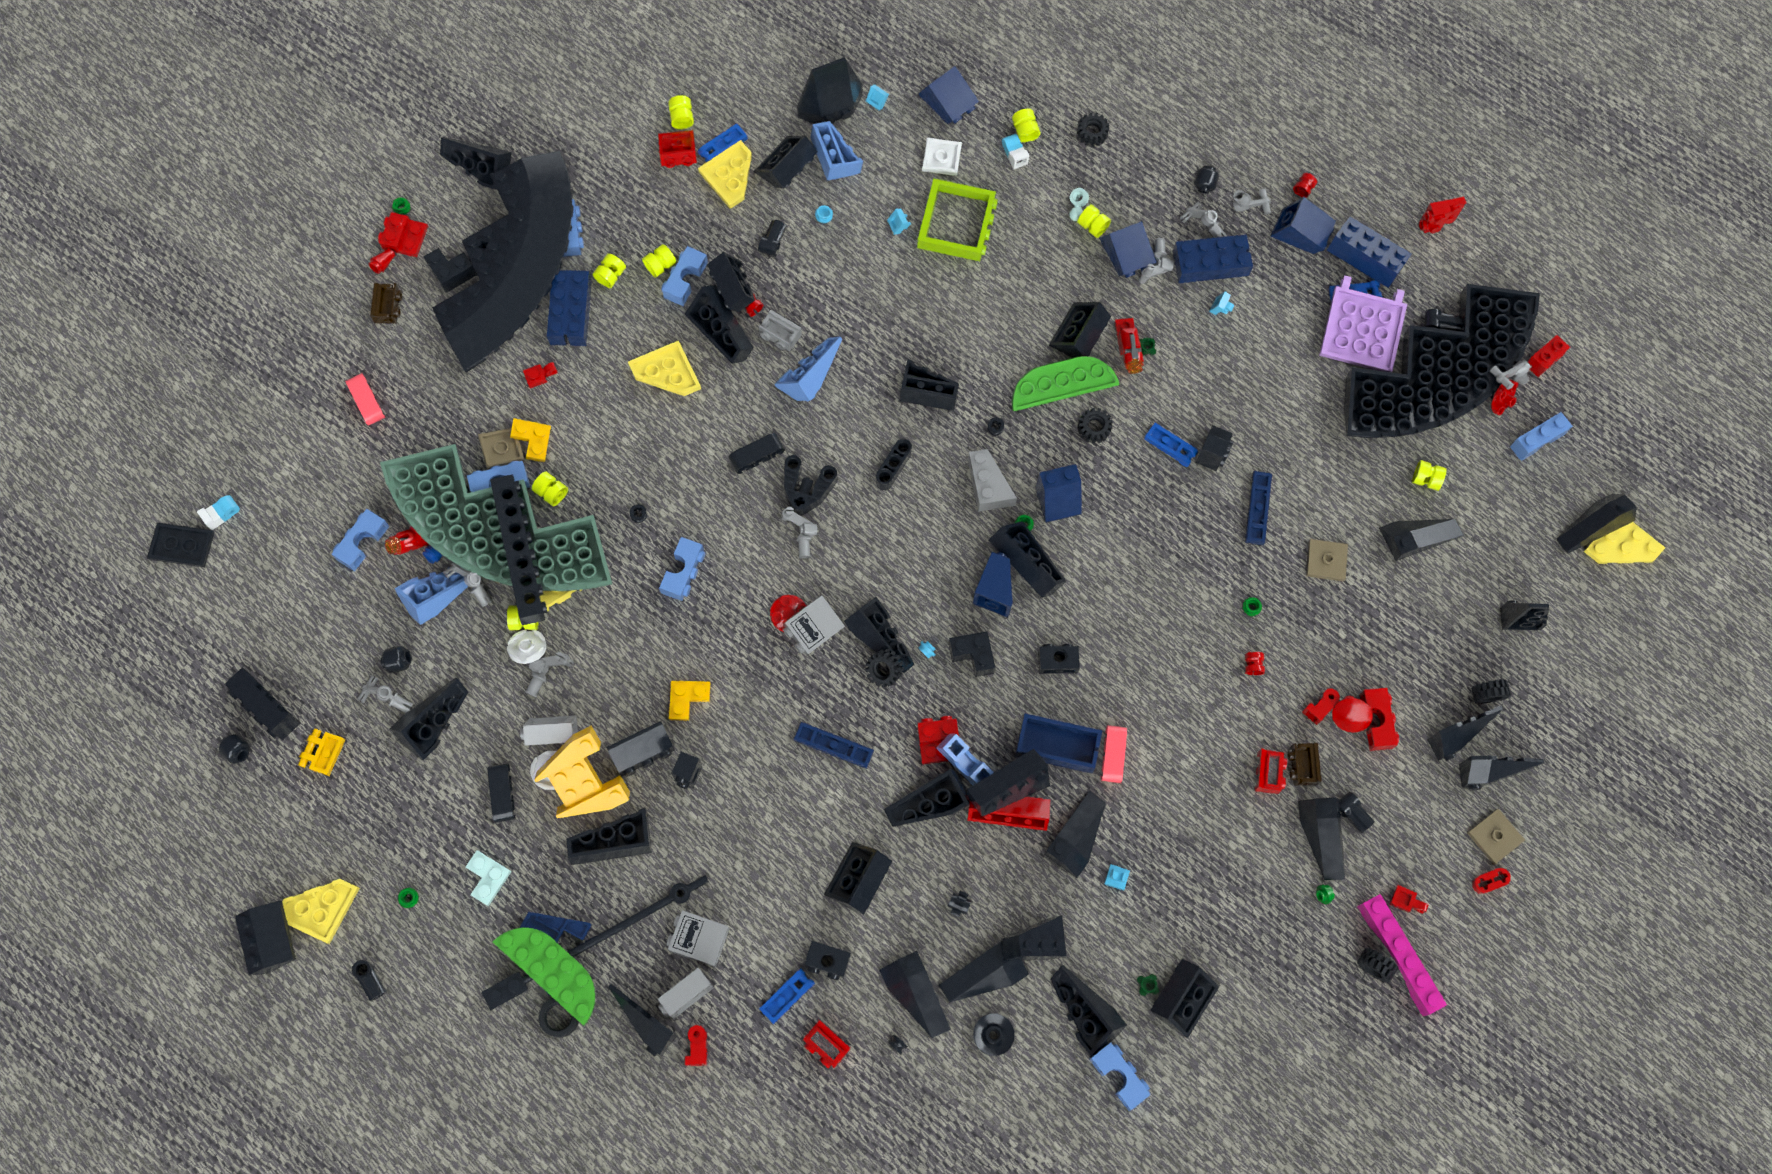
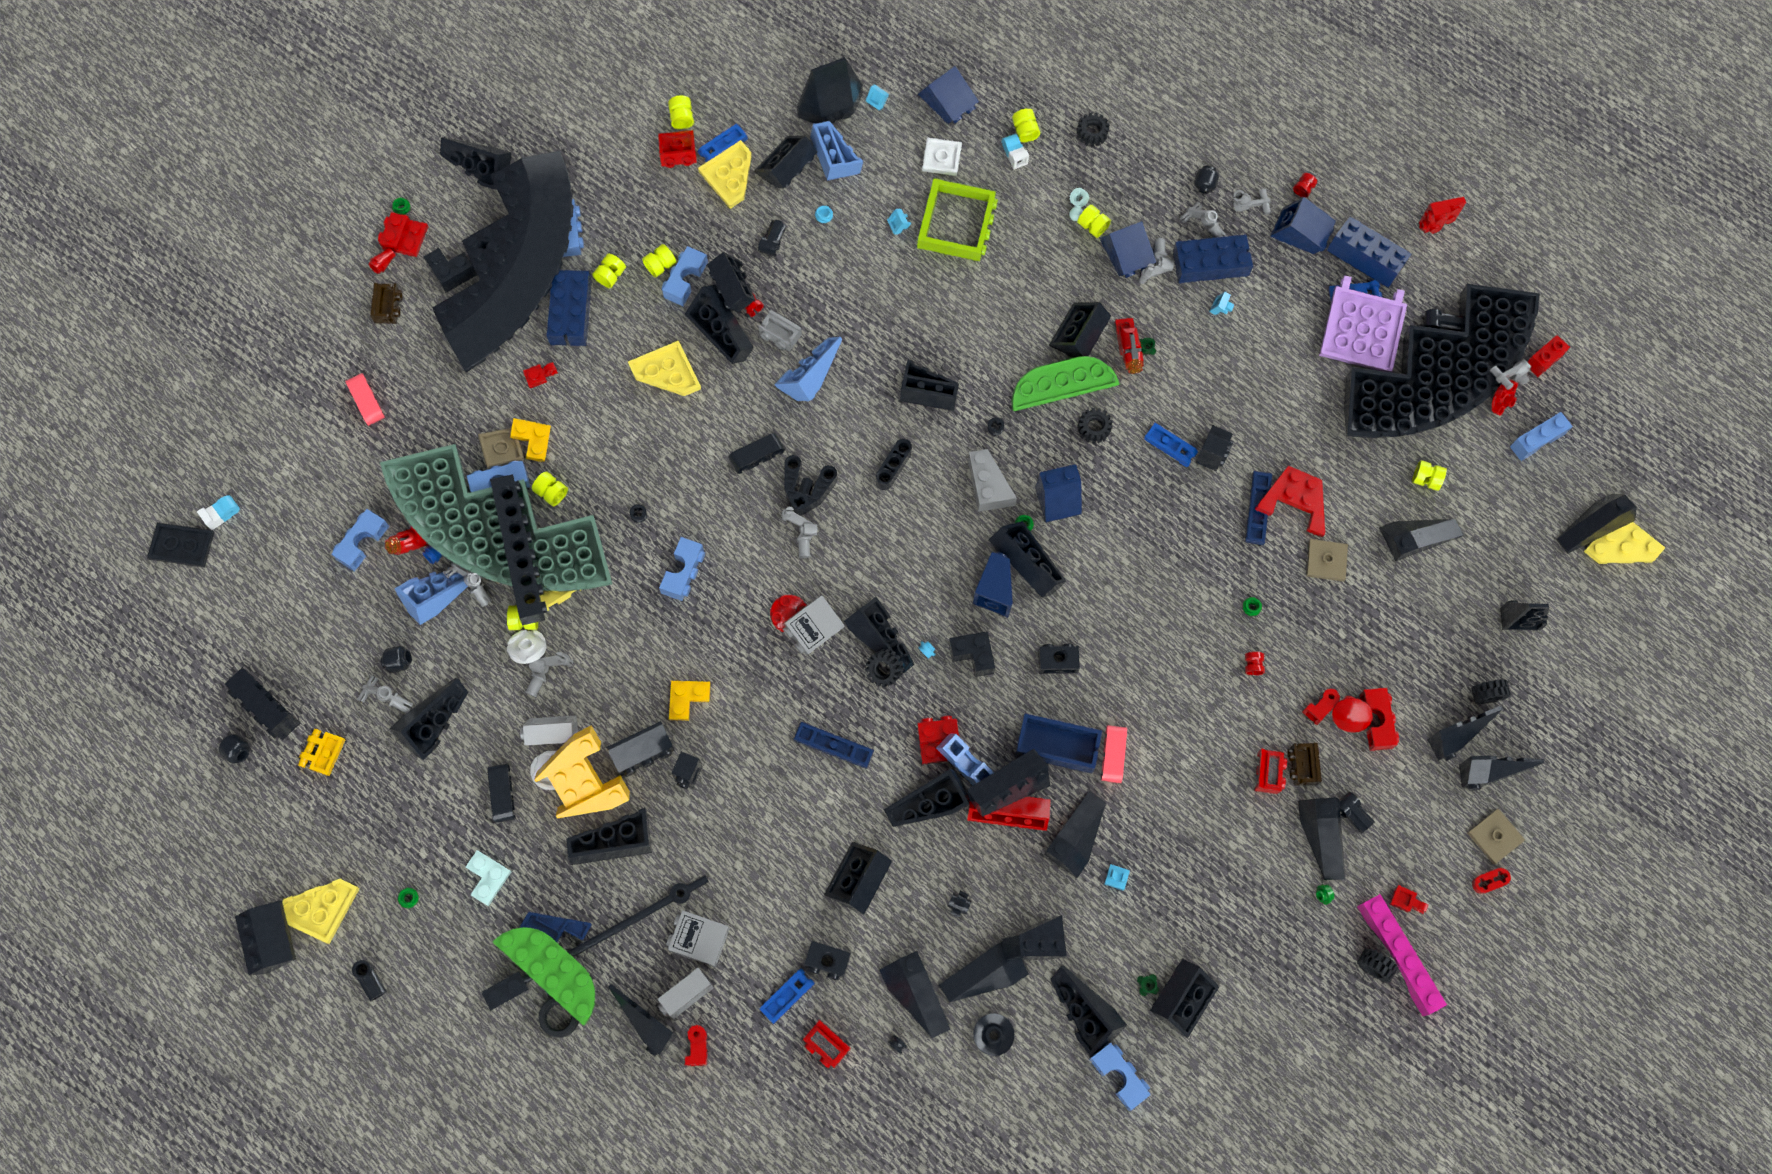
(1301, 492): none -> red wing

